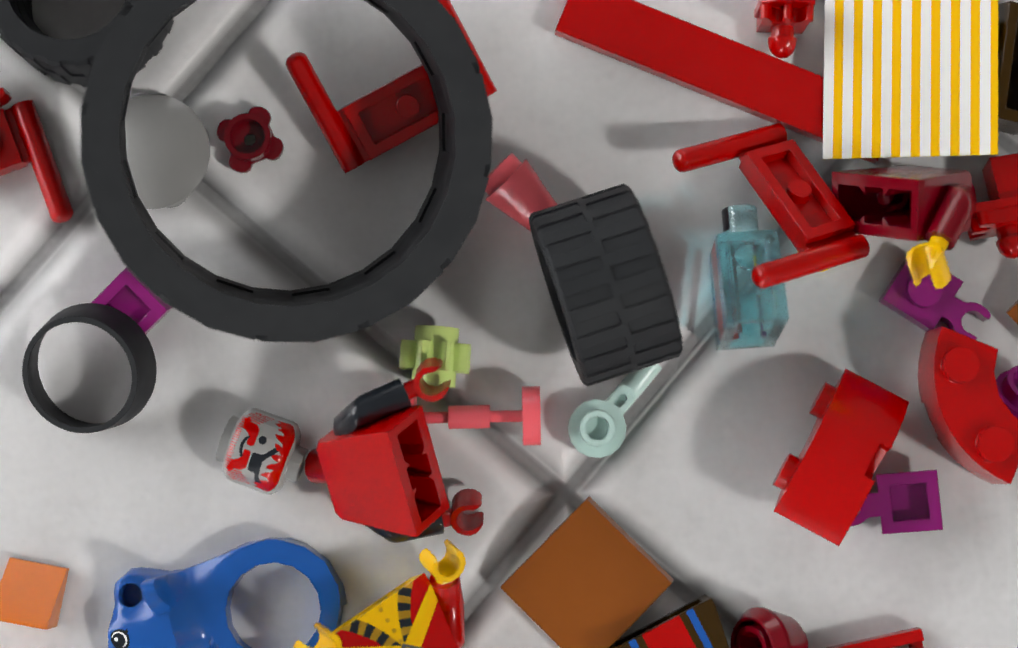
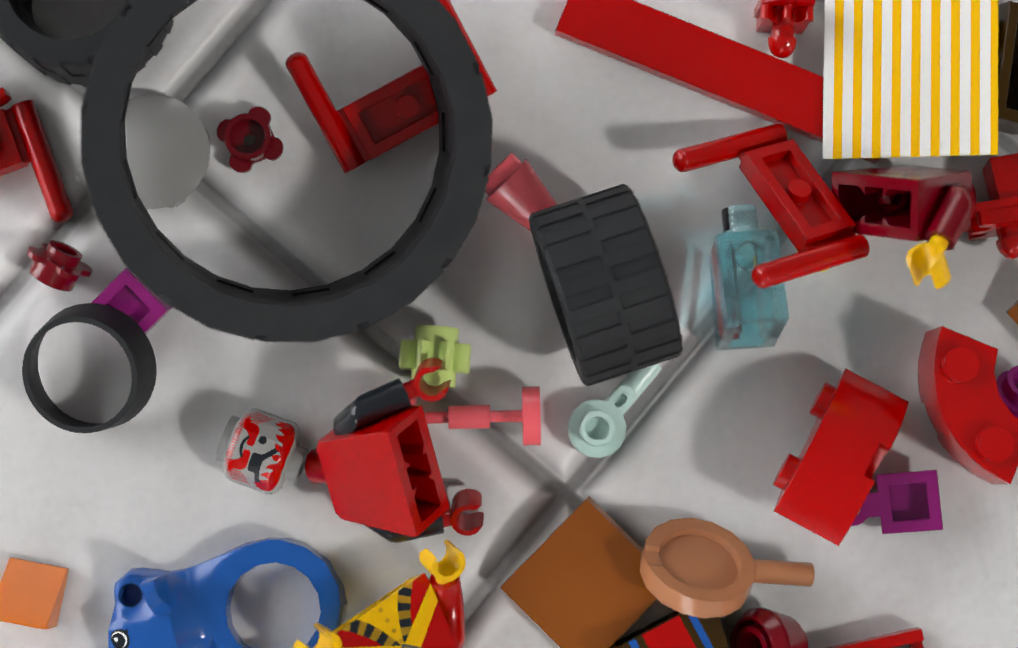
(57, 265): none -> dark red plate
(708, 568): none -> nougat piece
(927, 305): magenta plate -> none

